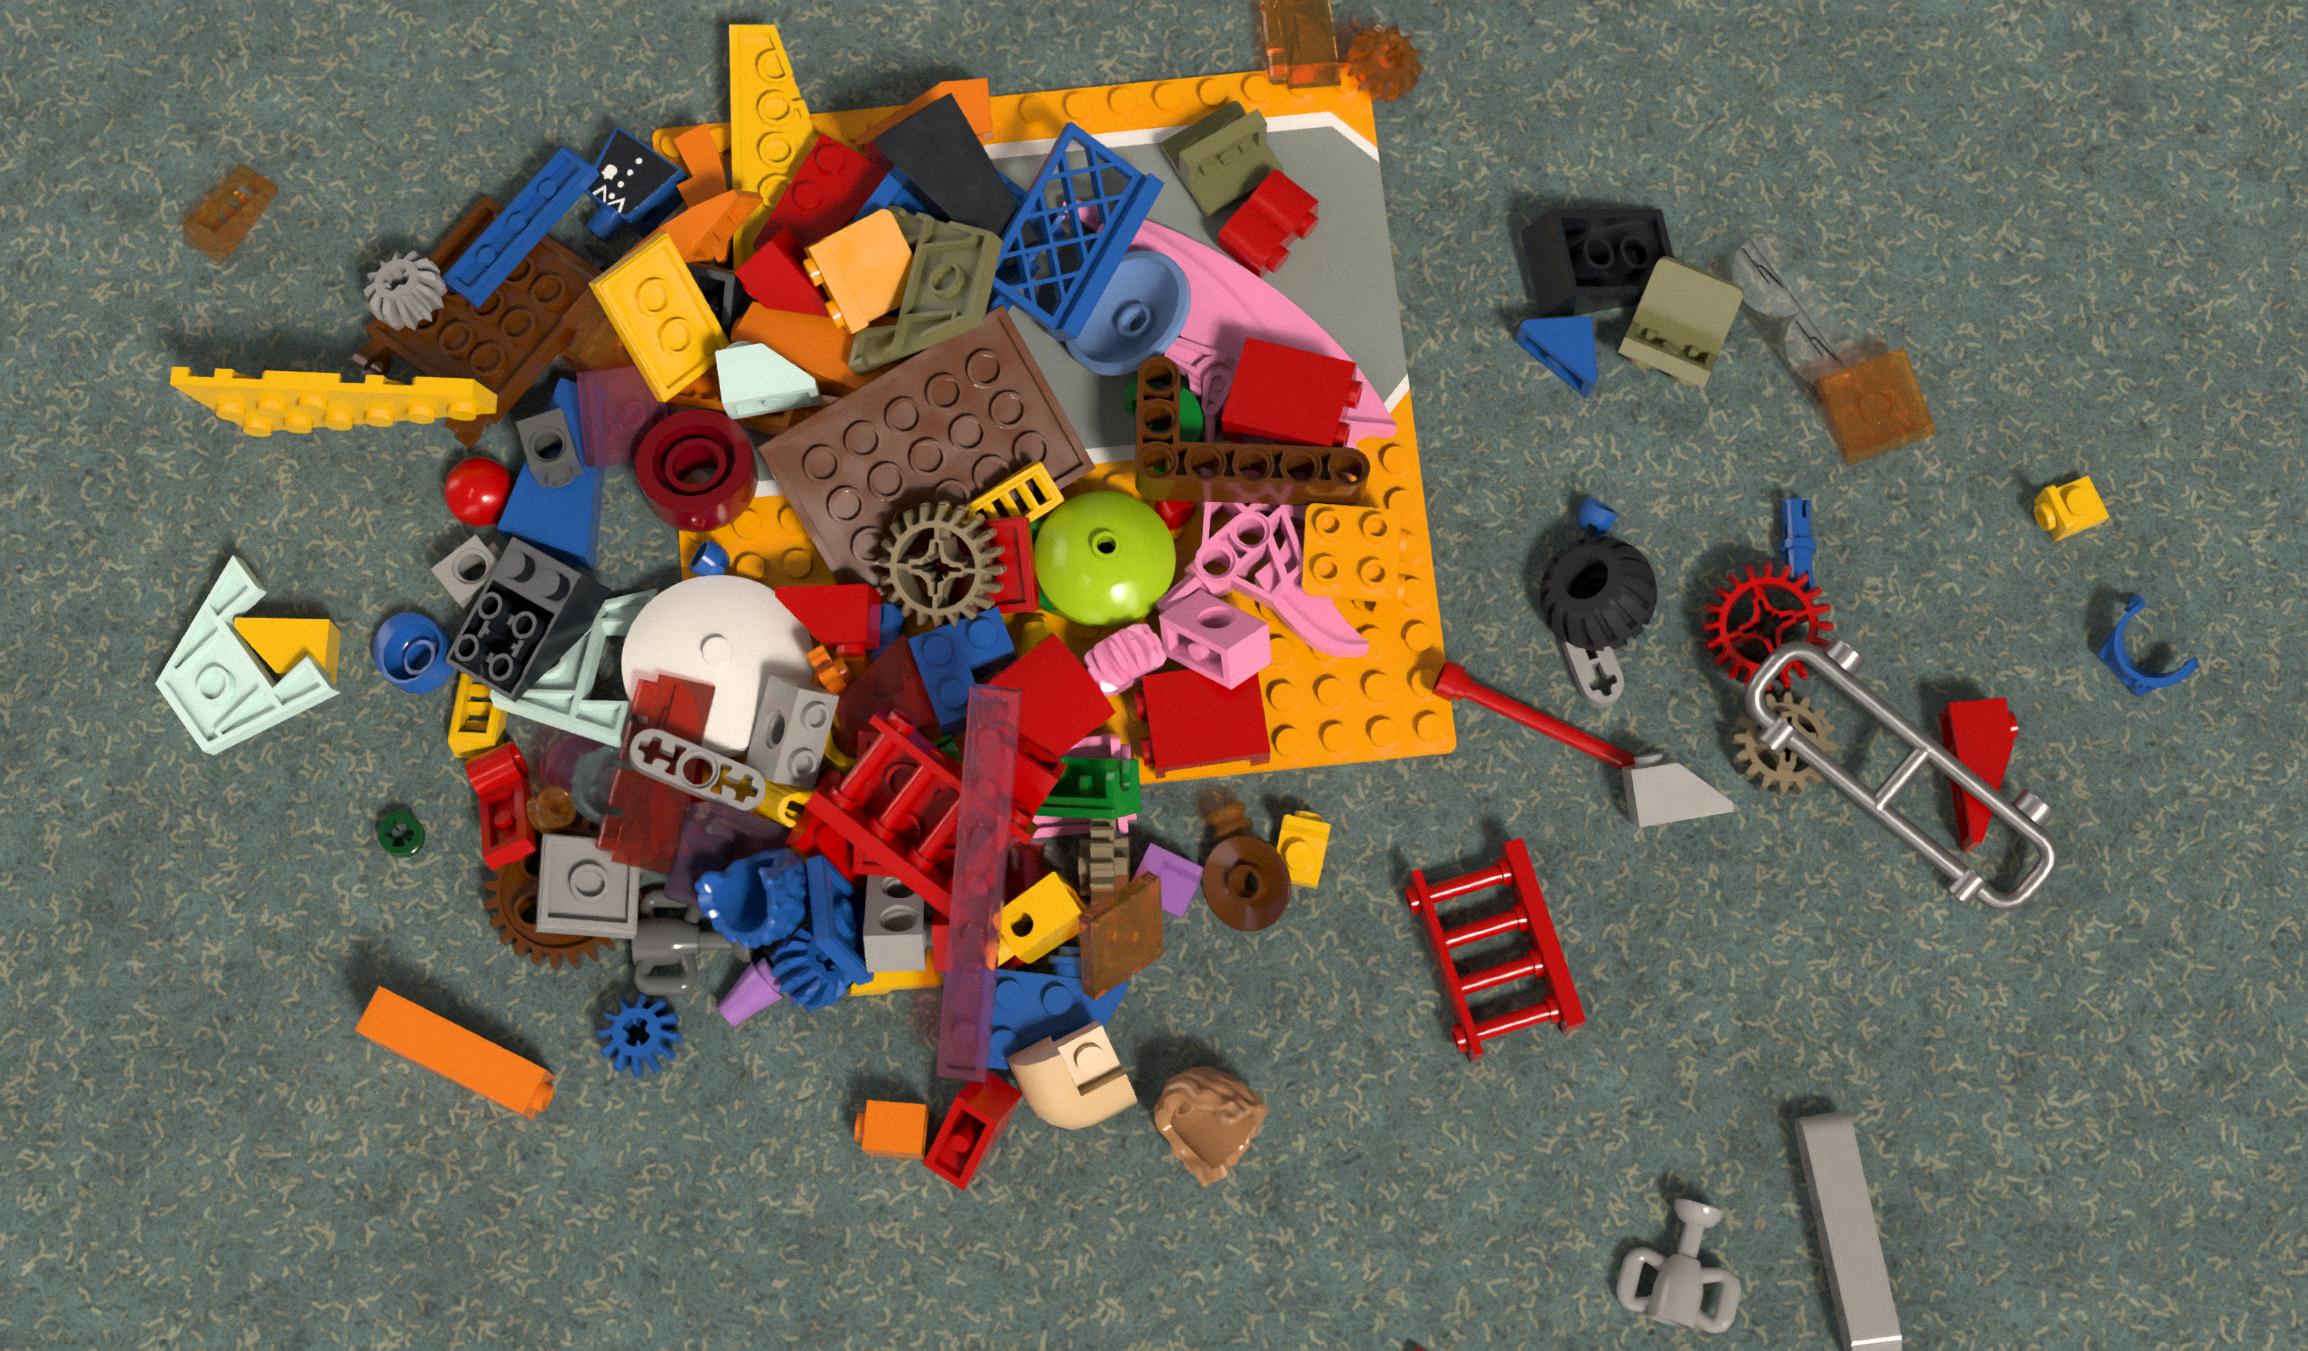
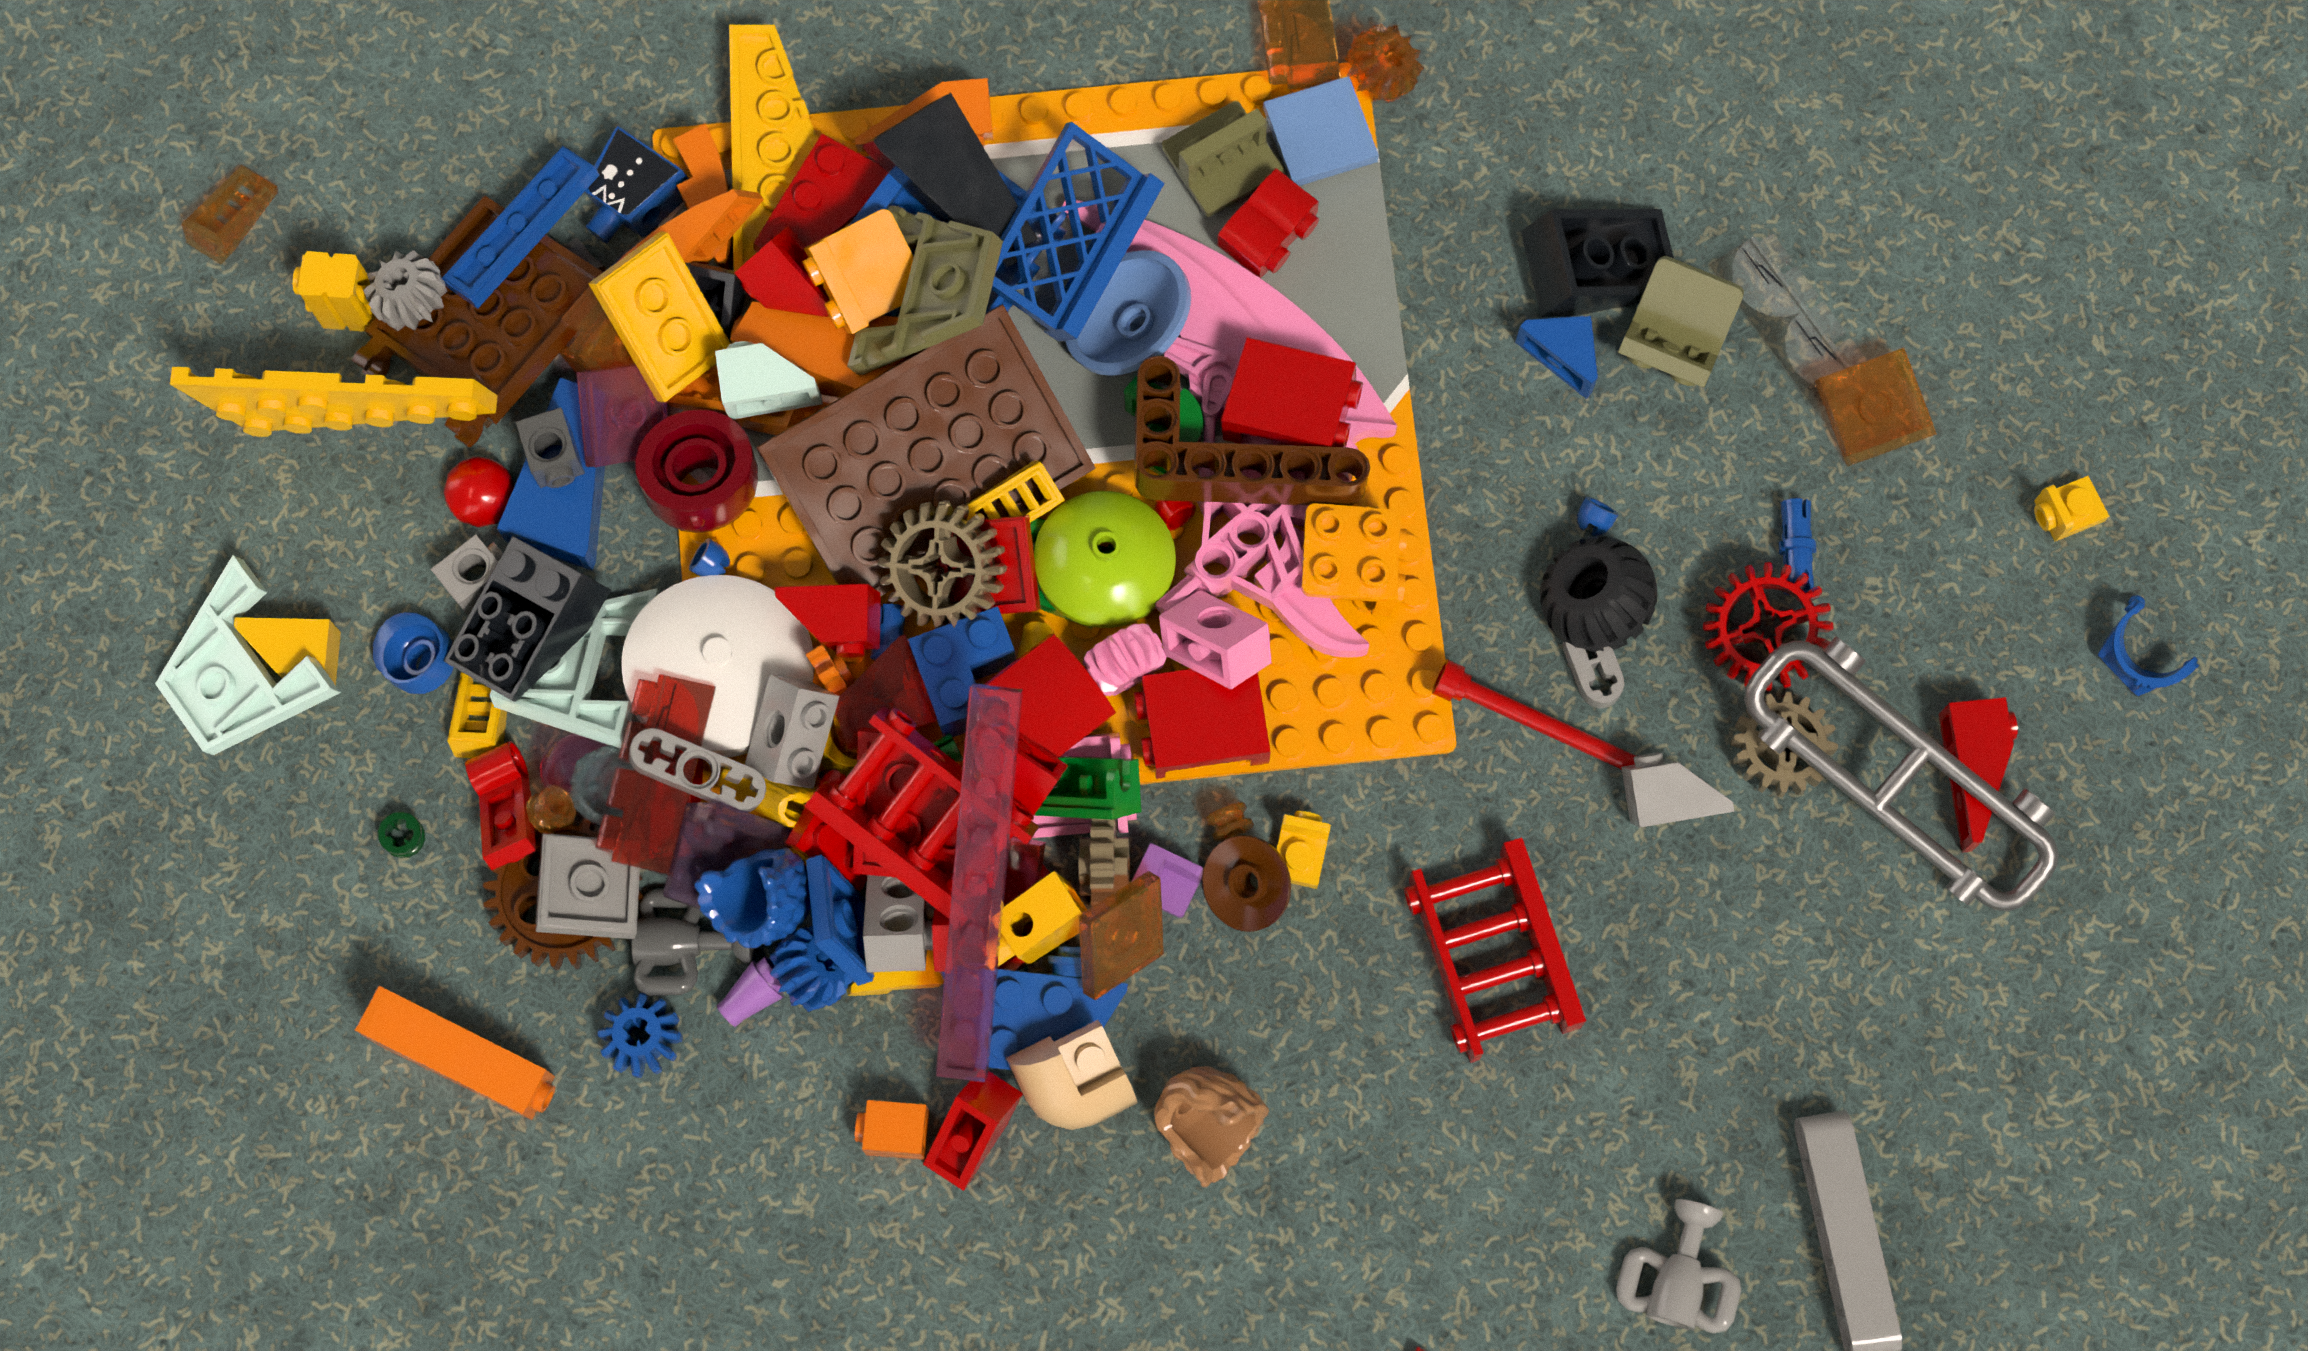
(334, 290): none -> yellow brick
(1320, 131): none -> medium blue tile

